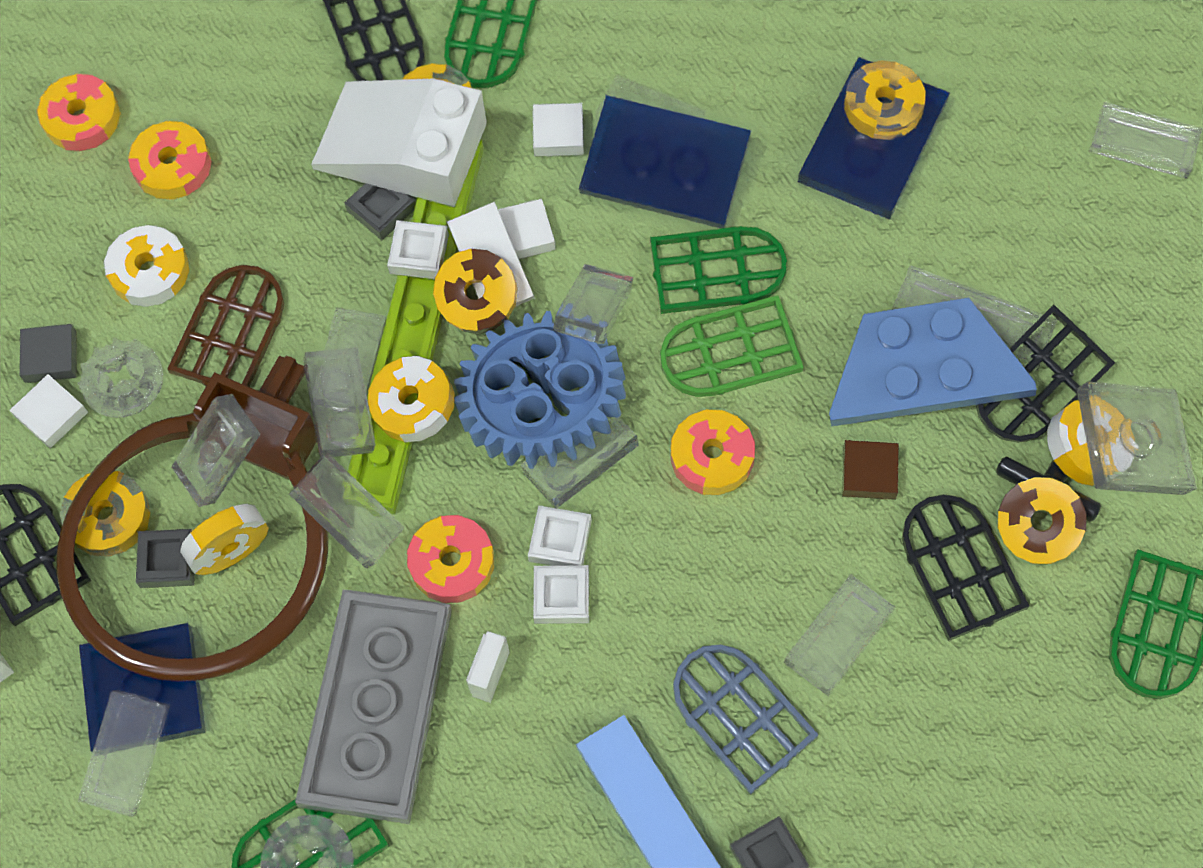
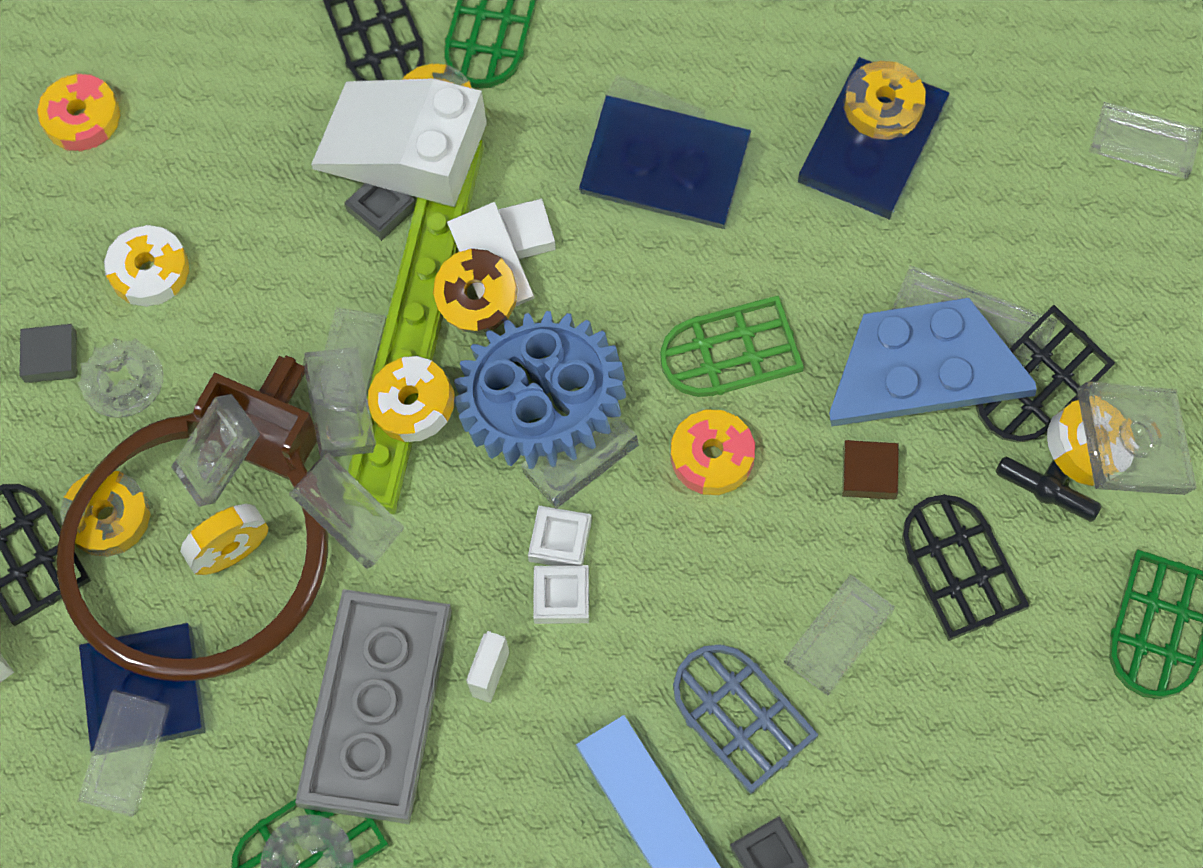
(48, 411): white tile -> none
(161, 560): dark grey tile -> none
(166, 141): yellow piece -> none
(224, 307): reddish brown window -> none
(417, 249): white tile -> none
(444, 536): coral piece -> none
(558, 129): white tile -> none
(593, 304): clear tile -> none
(701, 281): green window -> none
(1050, 544): yellow piece -> none

